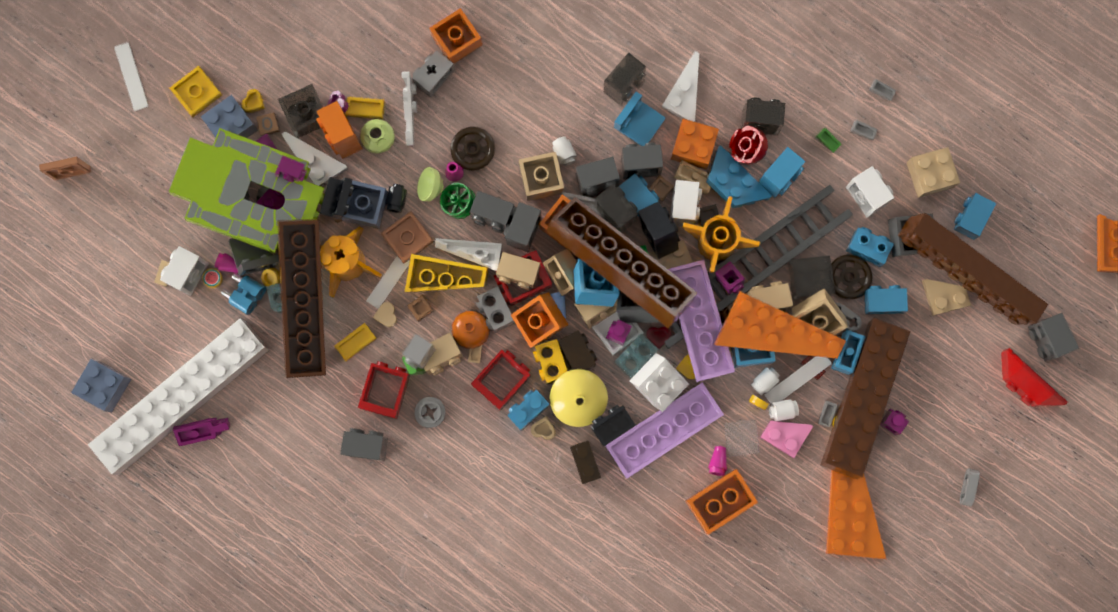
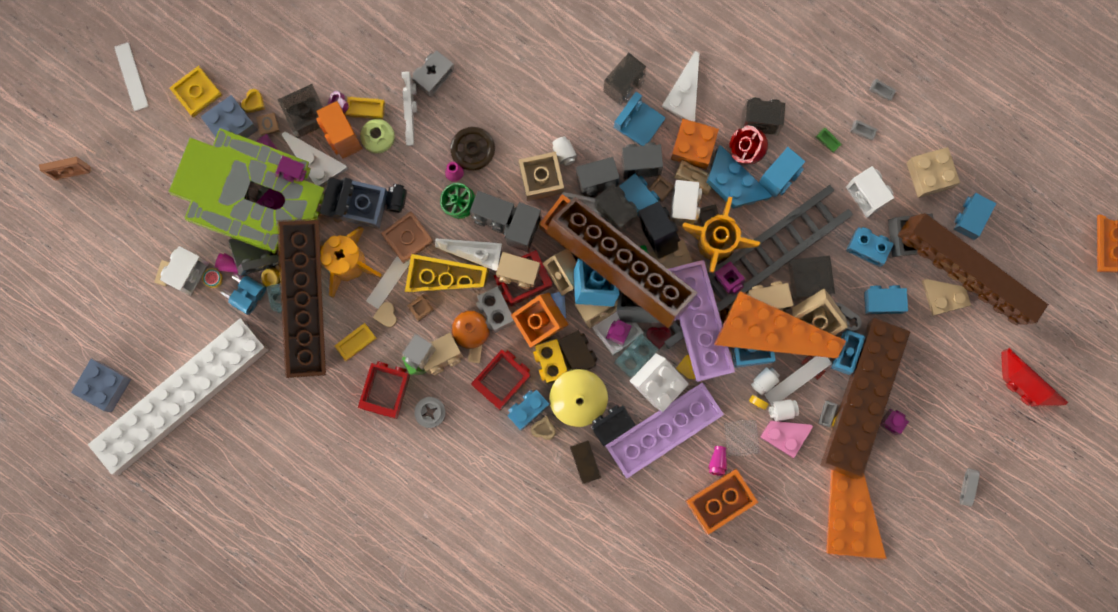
(200, 430): magenta hinge -> none
(363, 445): dark grey brick -> none
(429, 184): yellowish green piece -> none
(456, 36): orange brick -> none
(865, 282): dark brown plate -> none
(1053, 337): dark grey brick -> none

